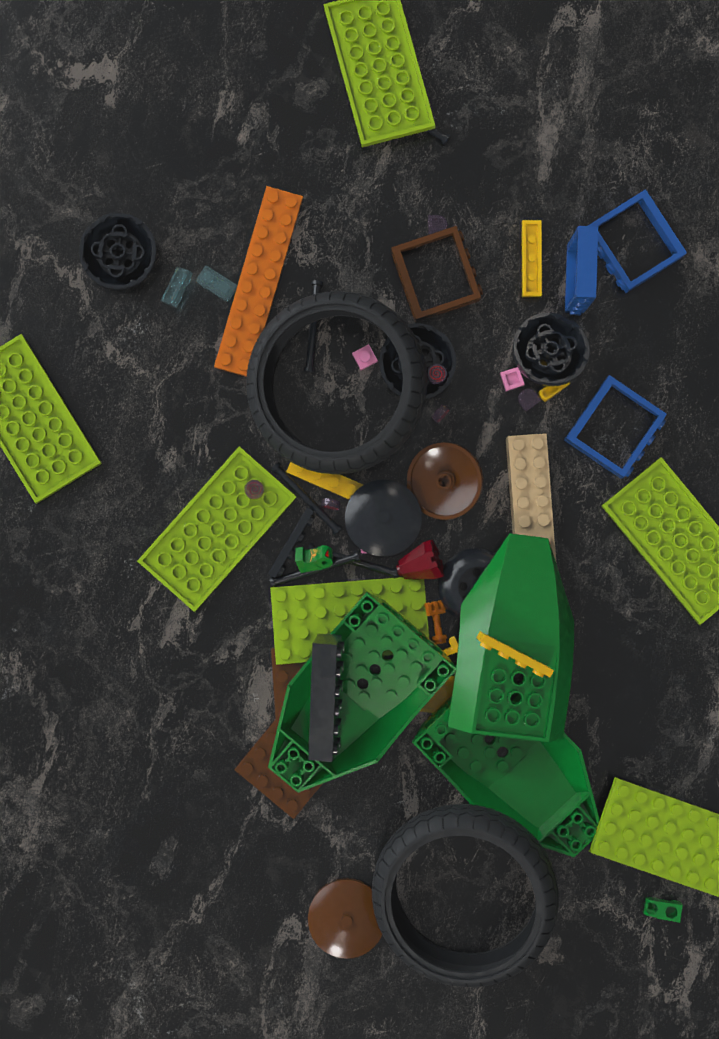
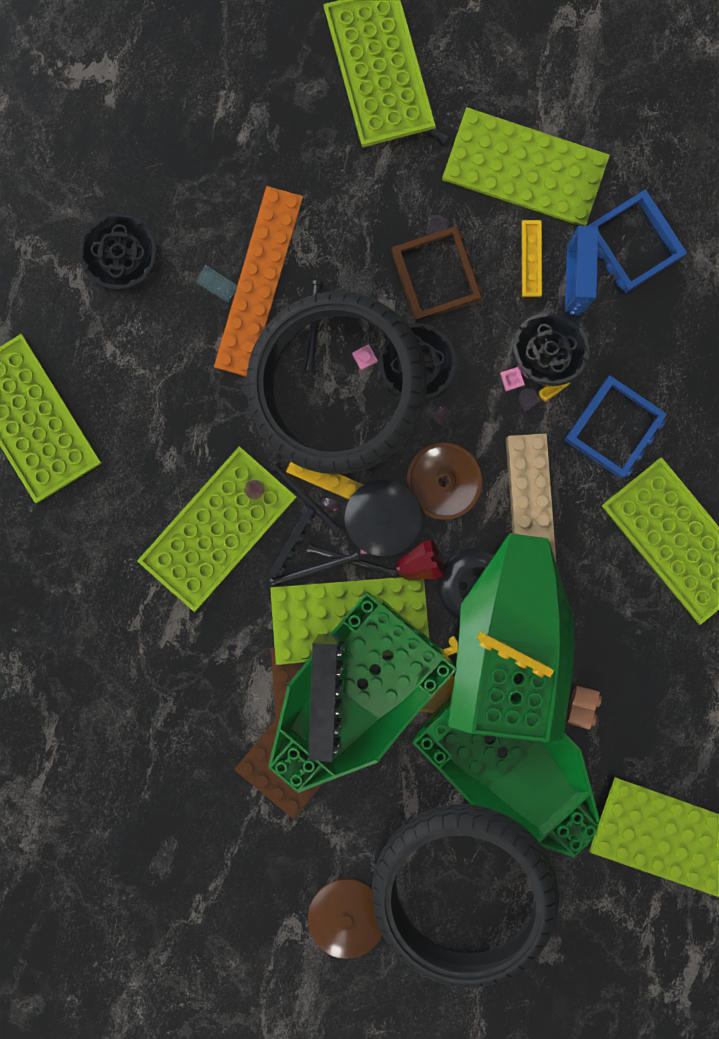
(176, 287): clear light blue plate -> none
(313, 559): green leg -> none
(435, 609): orange hinge -> none
(436, 374): tile -> none
(525, 167): none -> lime plate
(583, 707): none -> nougat brick
(663, 909): green leg -> none

